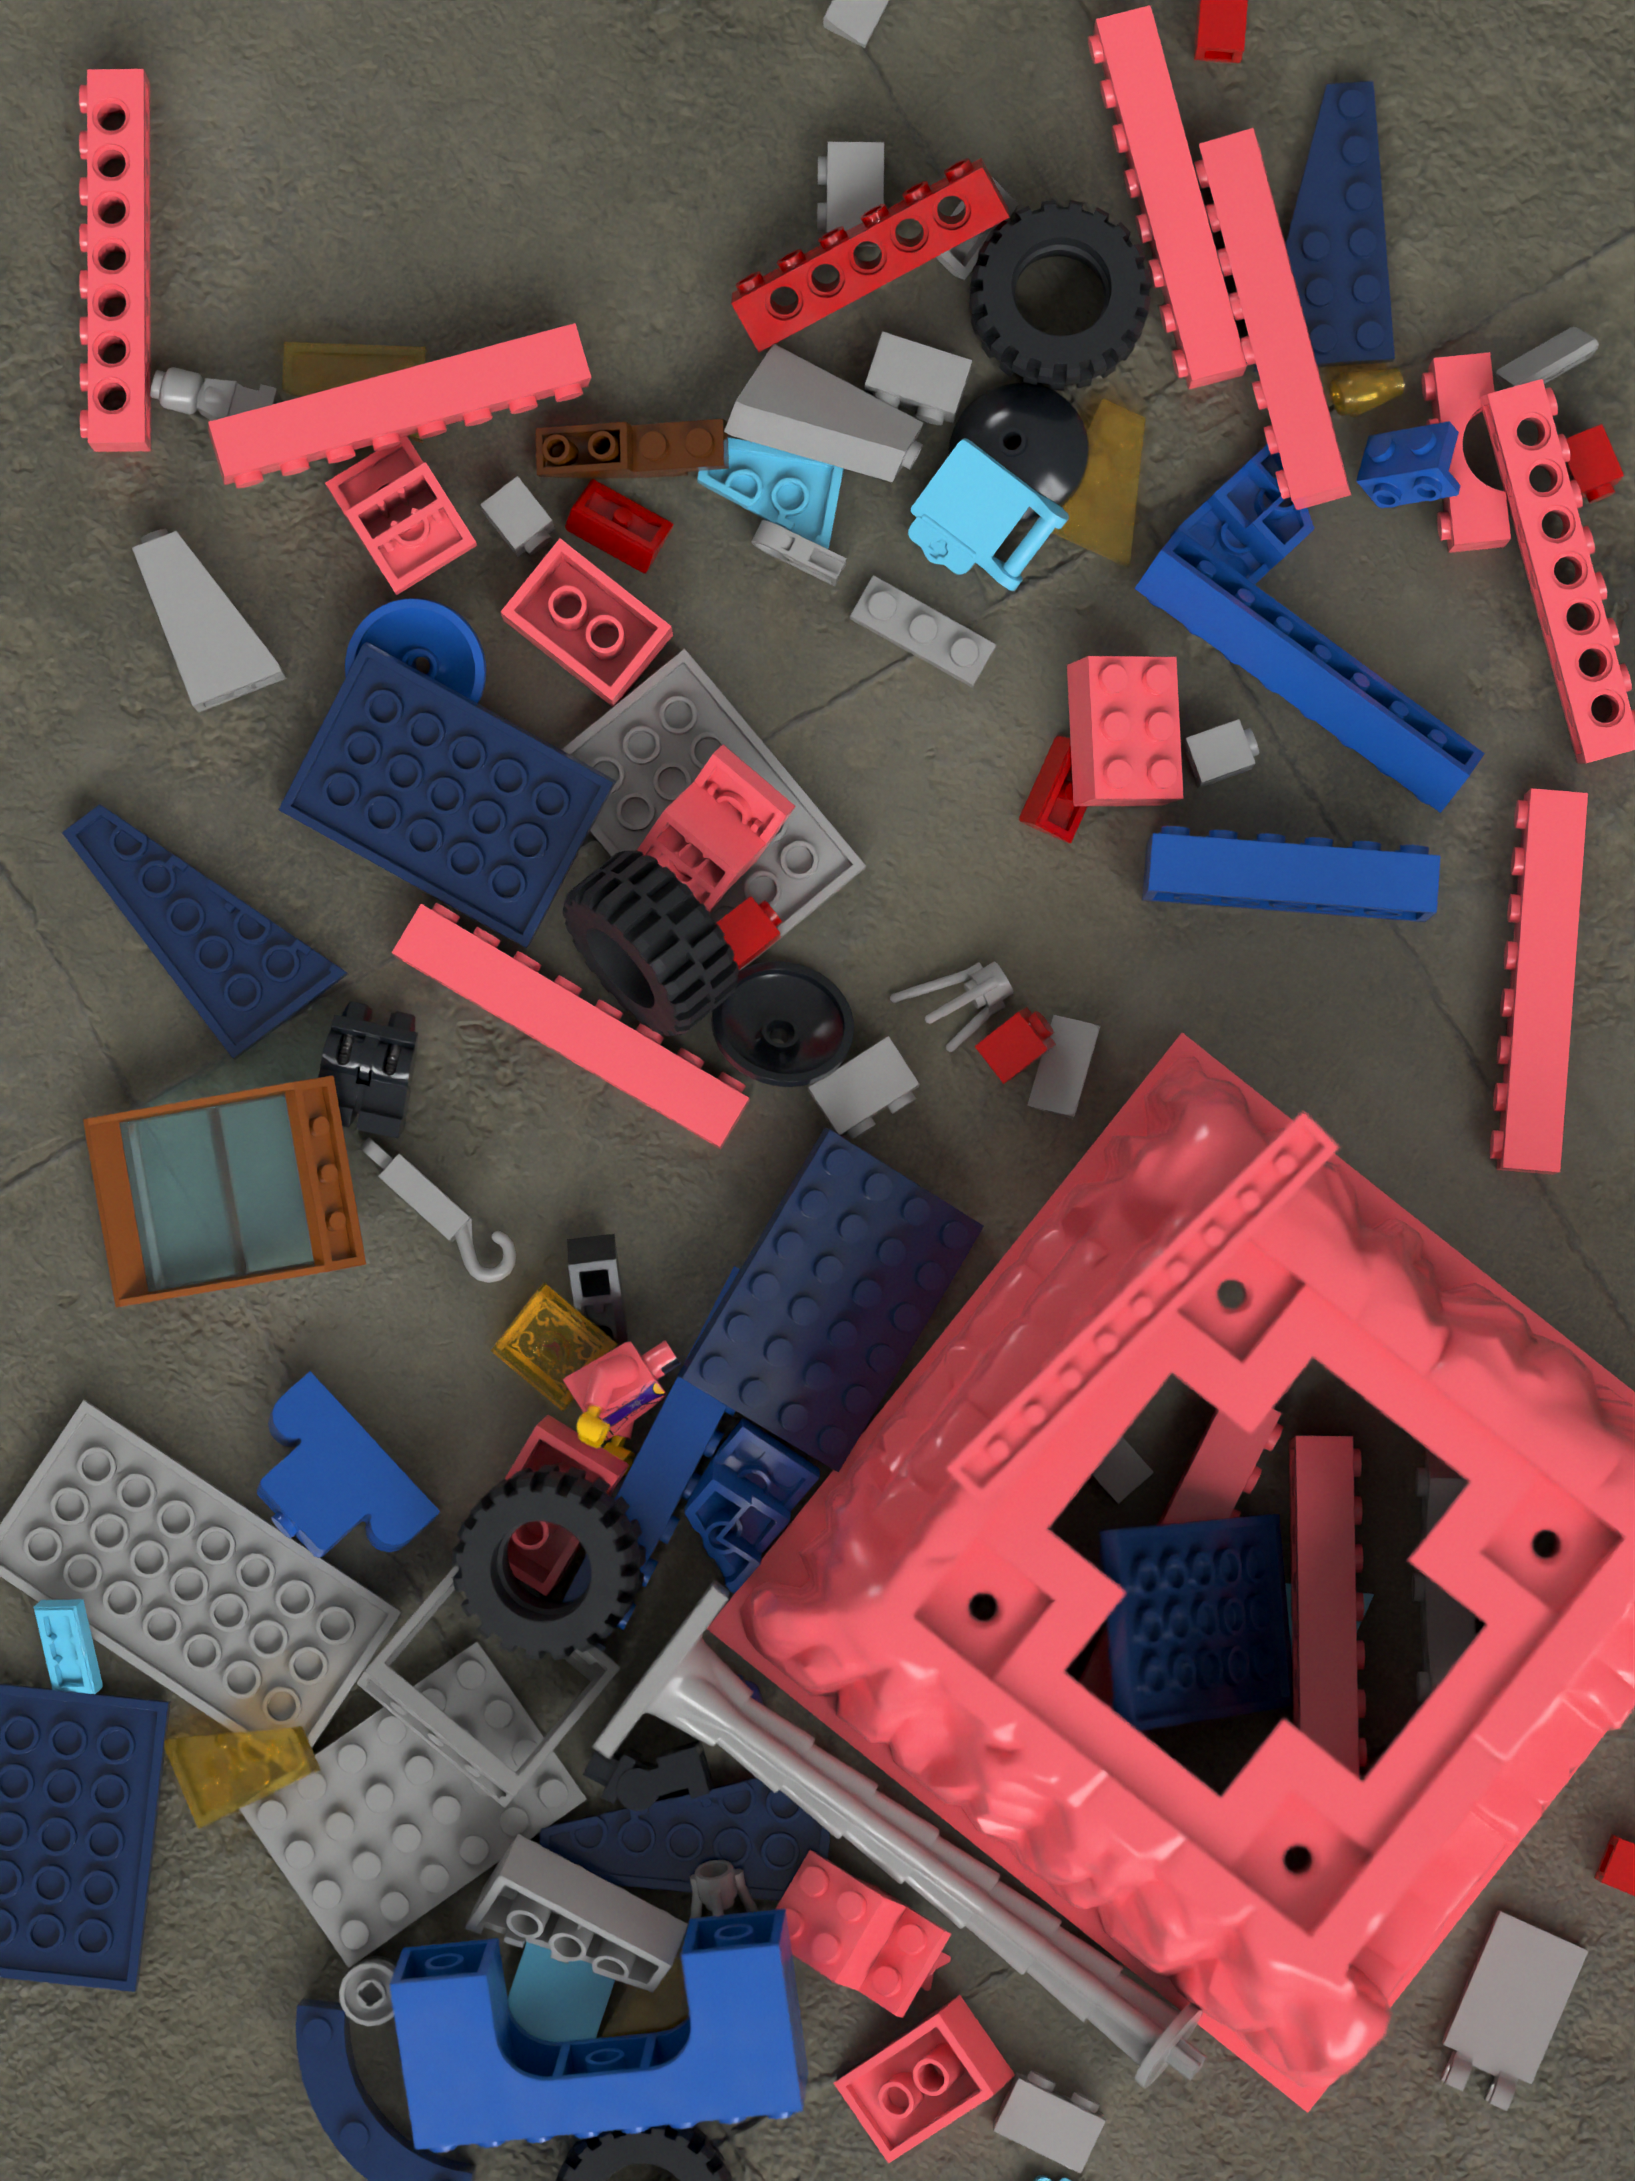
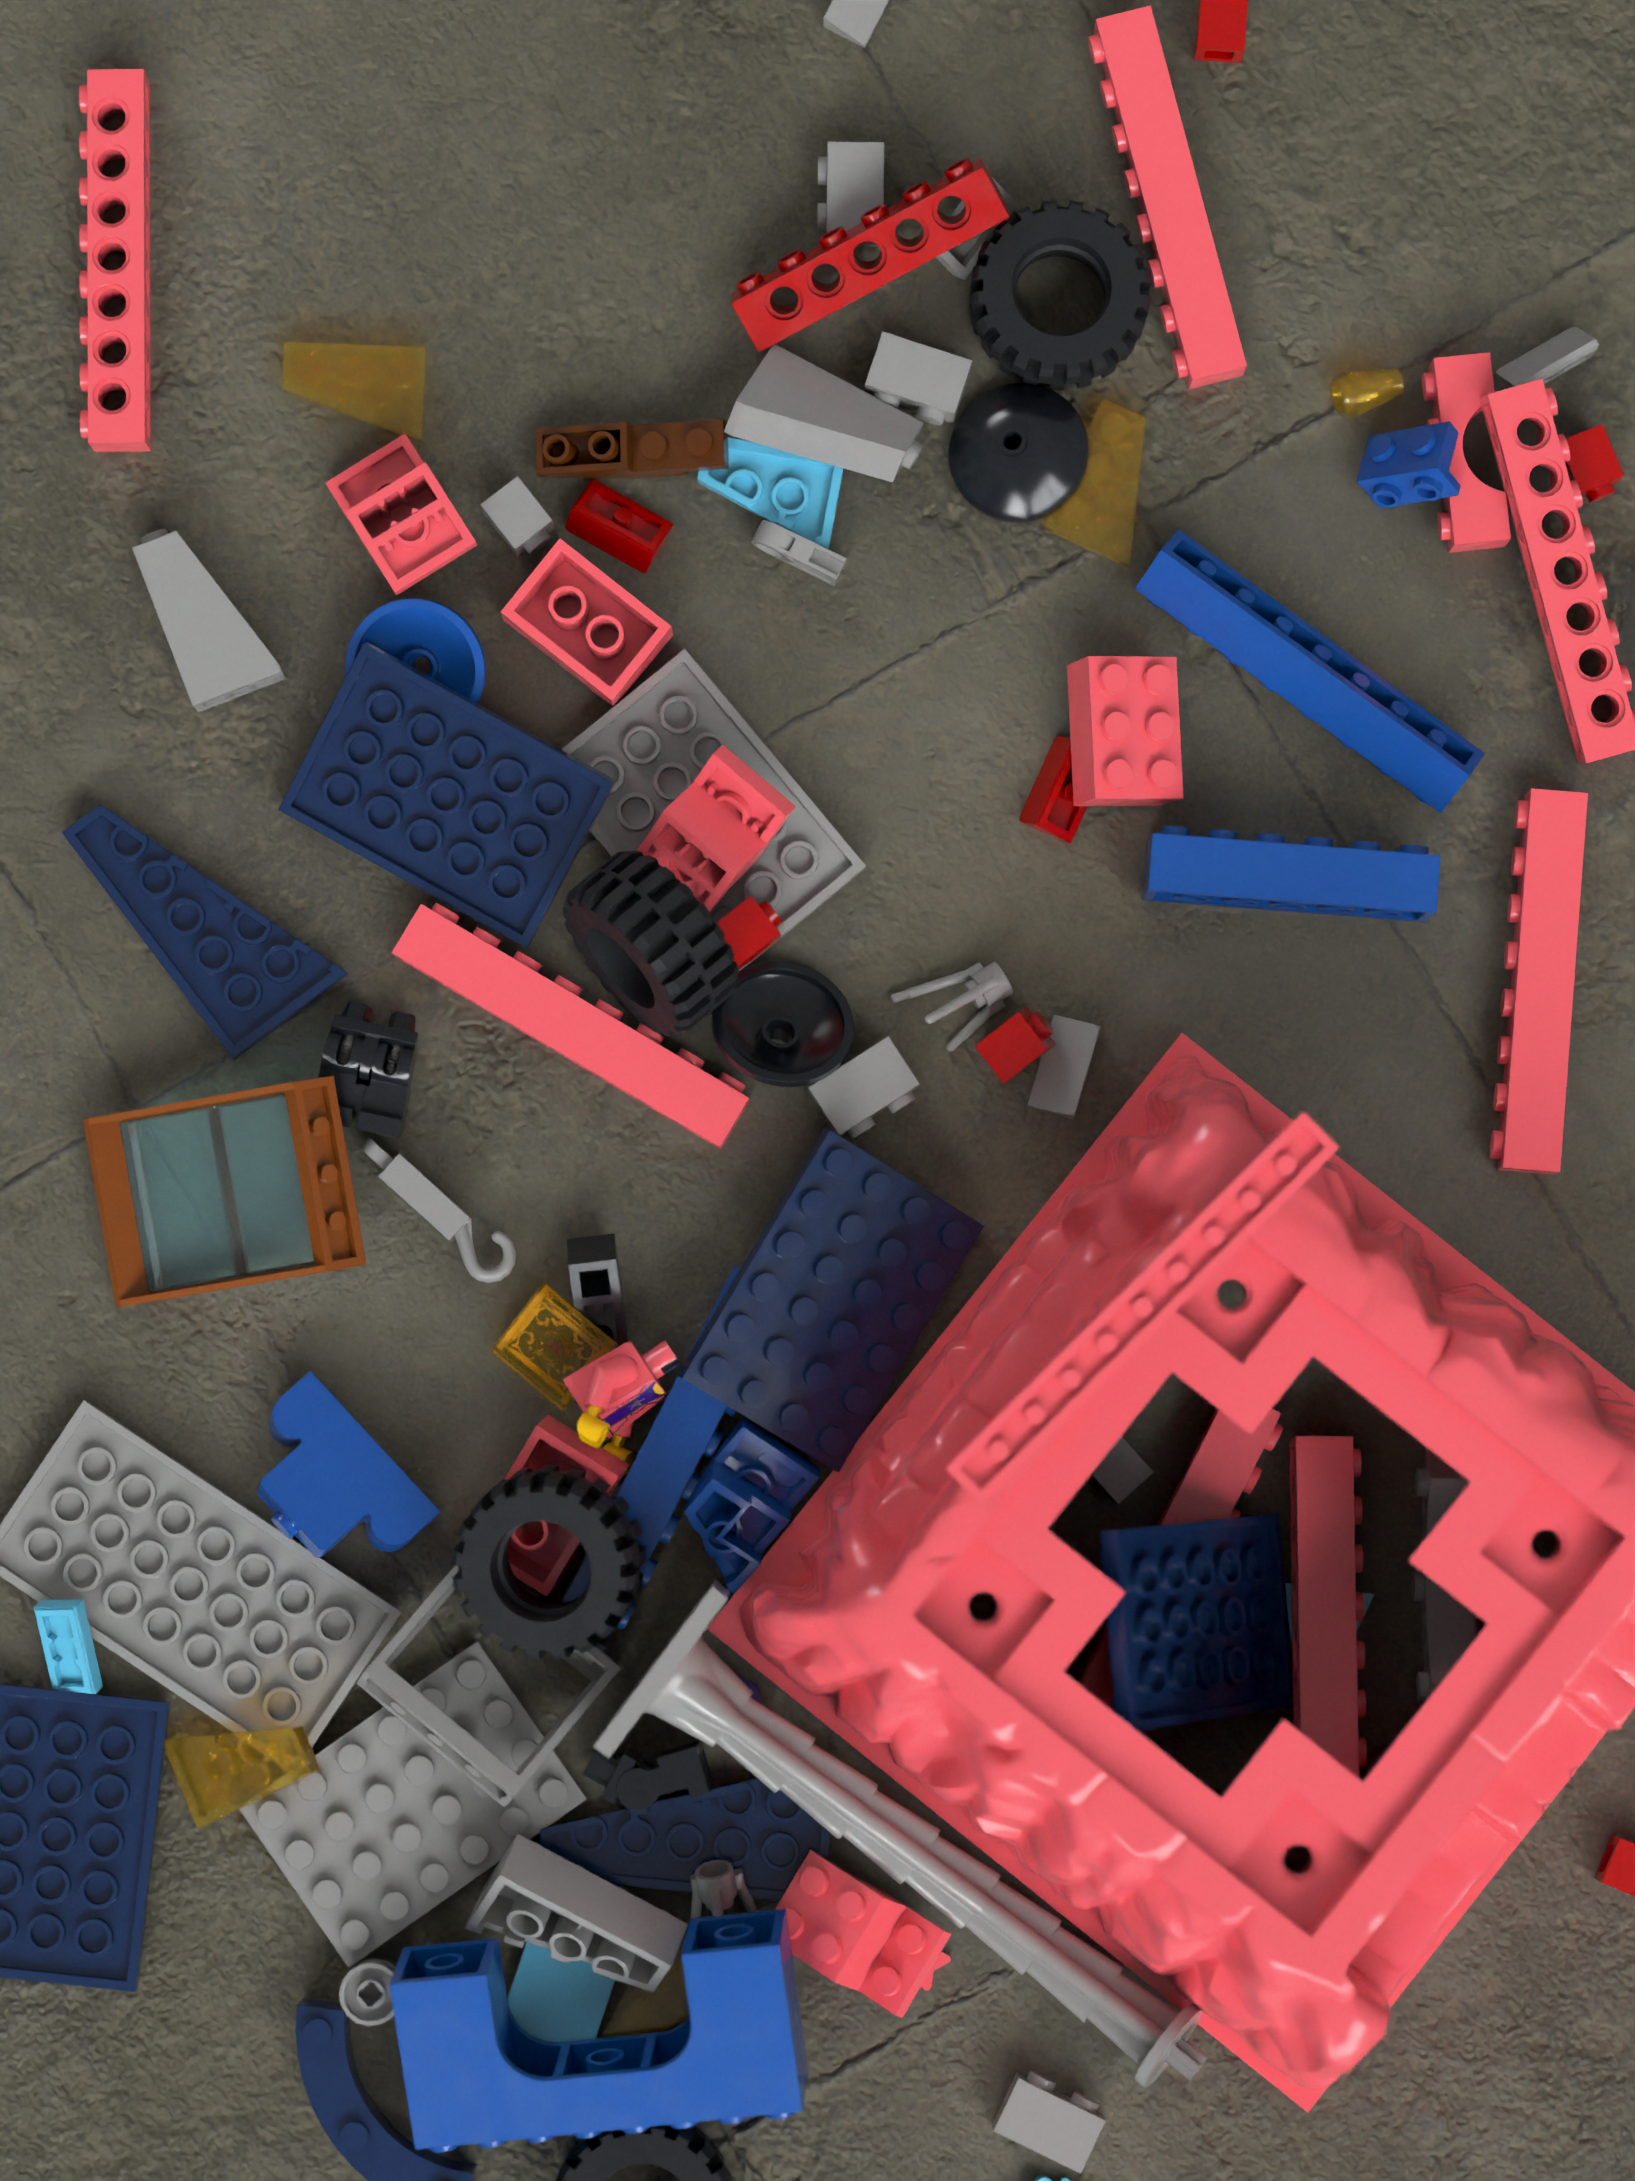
(214, 398): light grey piece -> none
(400, 405): coral brick -> none
(923, 631): light grey plate -> none
(924, 2079): coral slope -> none
(973, 510): medium azure piece -> none
(1220, 752): light grey brick -> none
(1249, 520): blue slope -> none
(1274, 320): coral brick -> none
(1340, 234): dark blue wing -> none
(1510, 2006): light grey tile -> none

